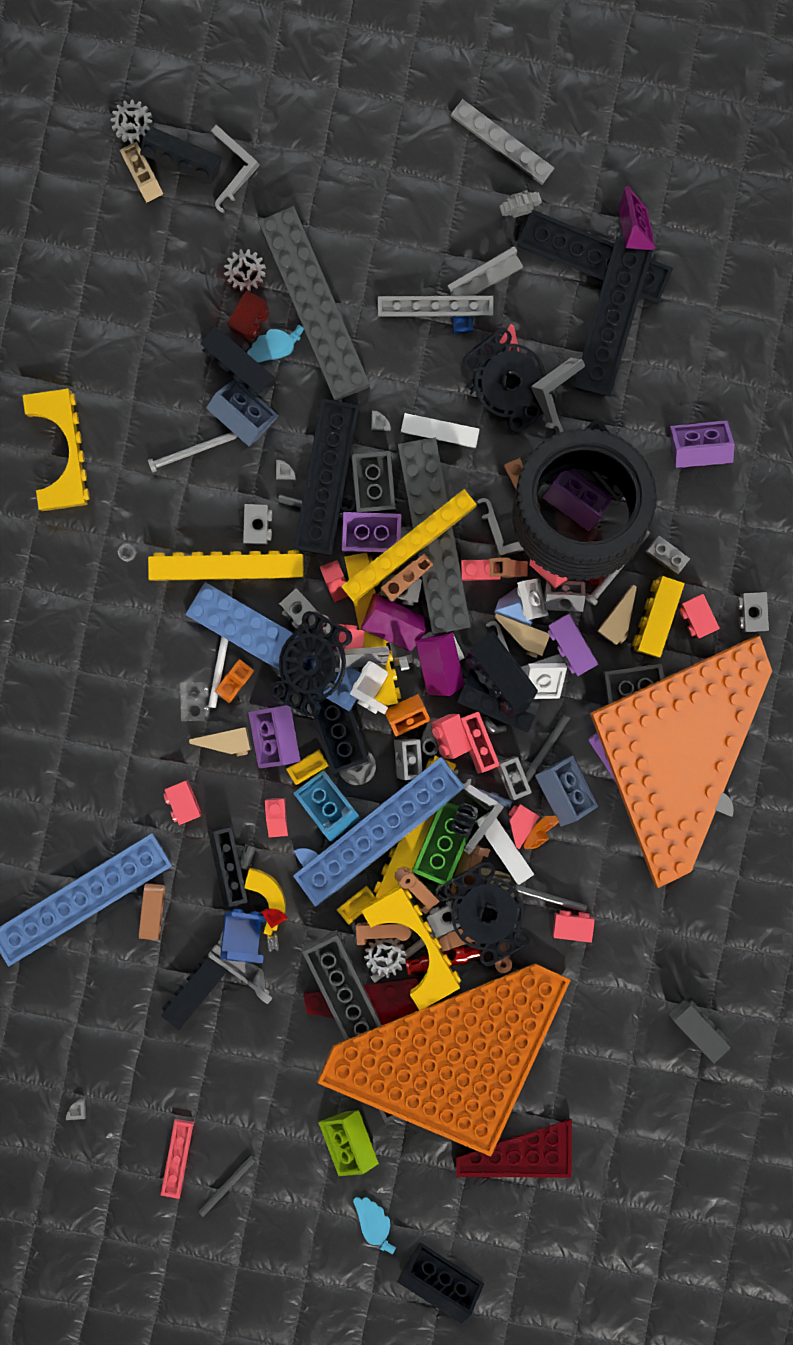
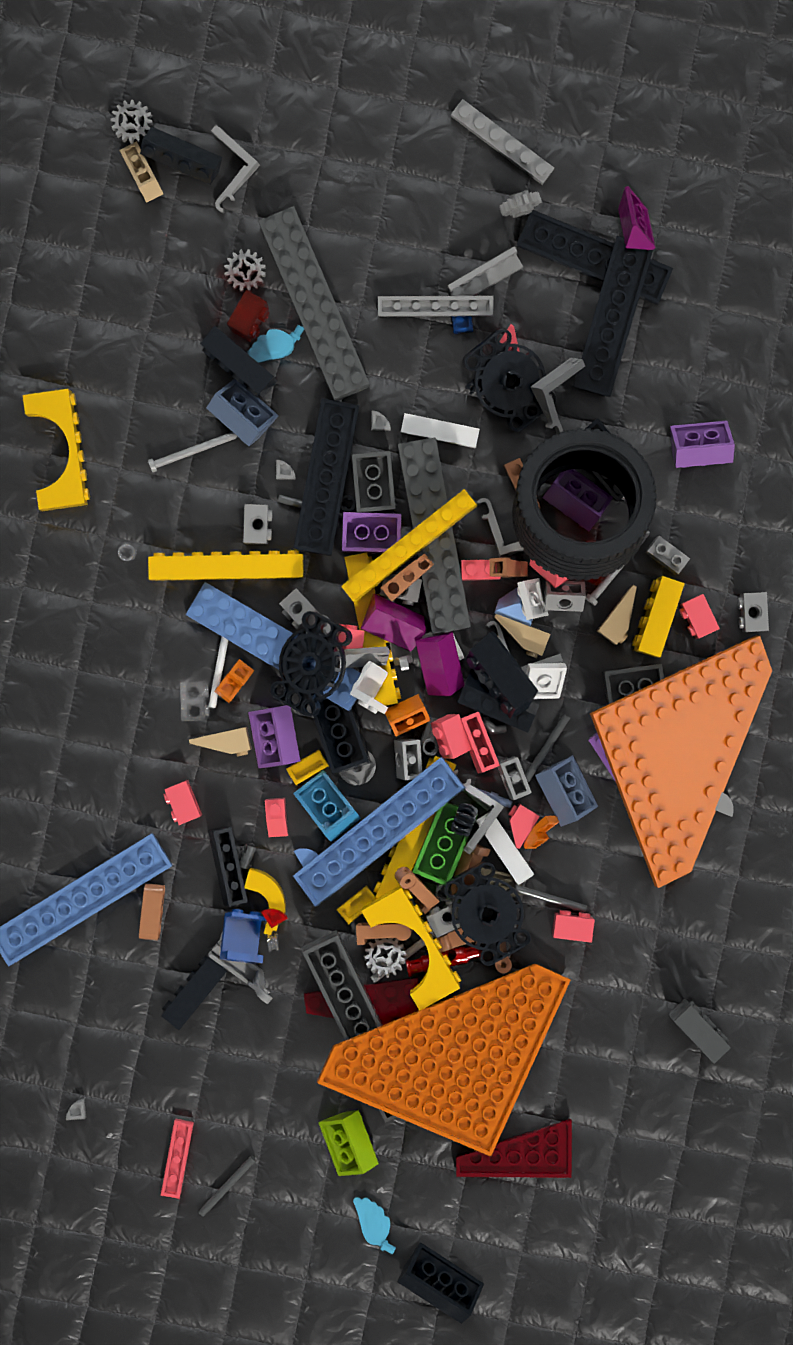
(334, 580): coral slope -> none
(572, 645): medium lavender slope -> none

